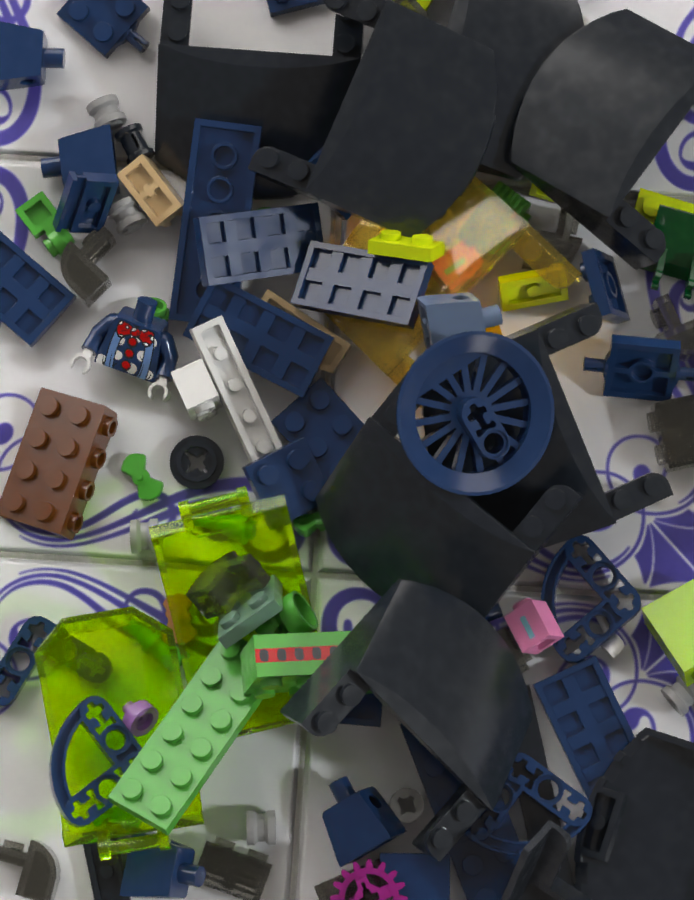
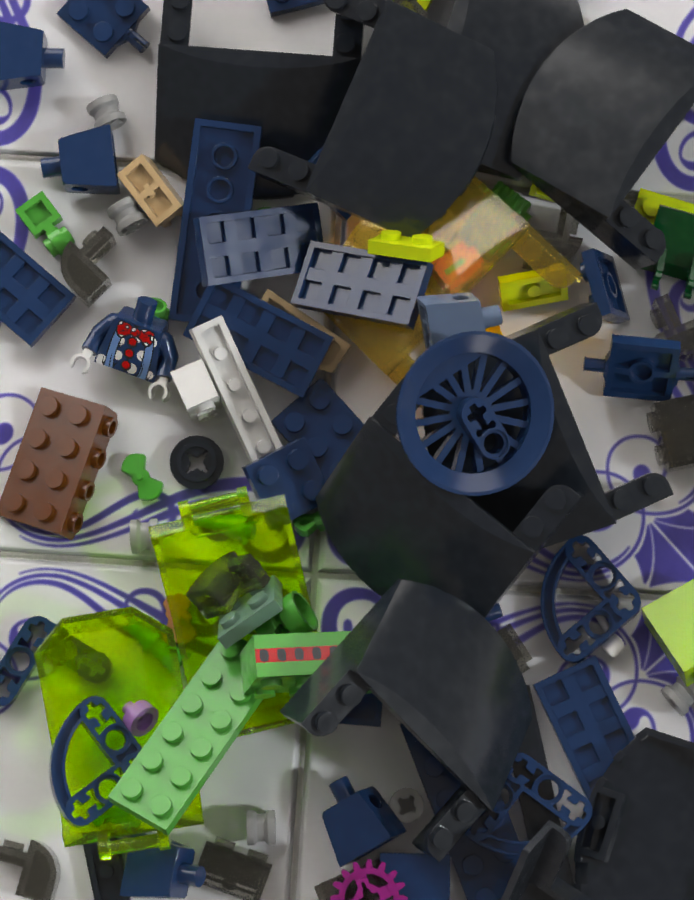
(85, 202): dark blue plate -> none
(133, 142): black bush -> none
(533, 625): bright pink brick -> none

